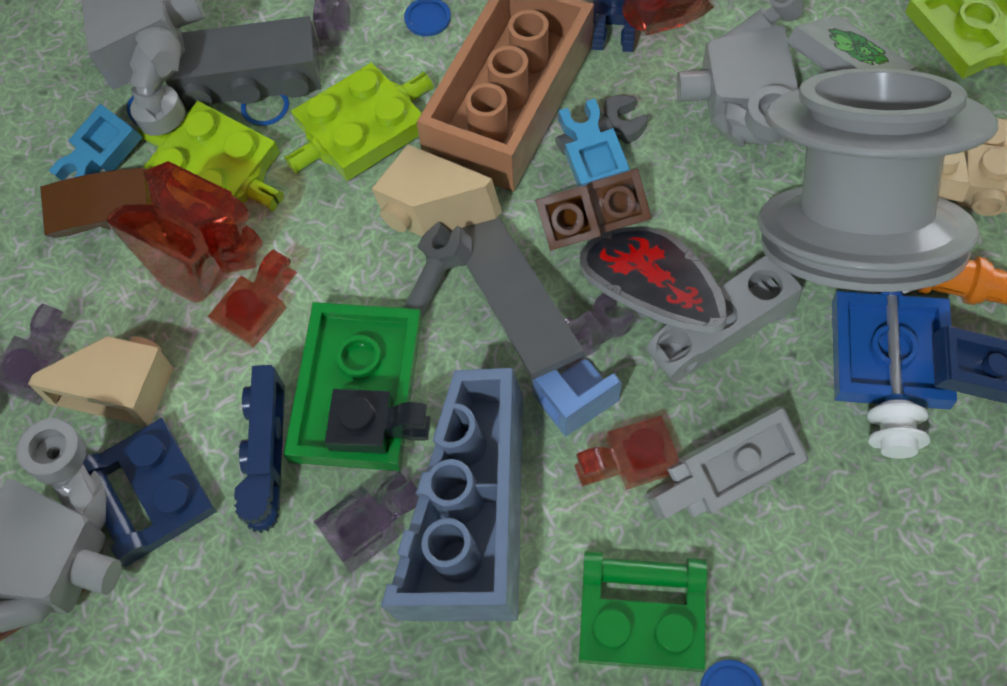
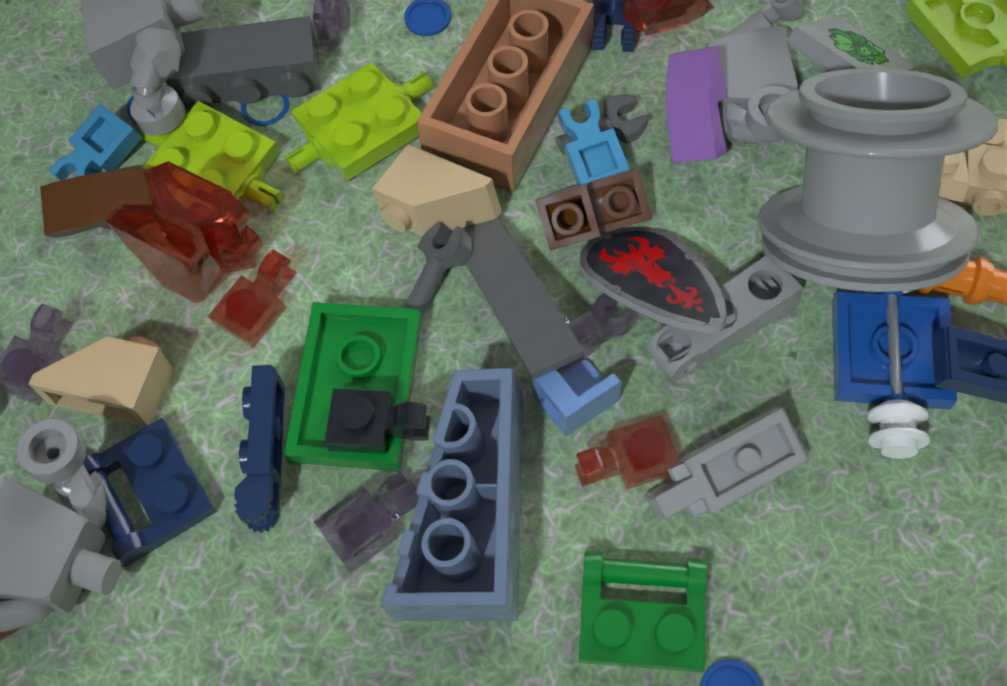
(692, 94): none -> medium lavender slope

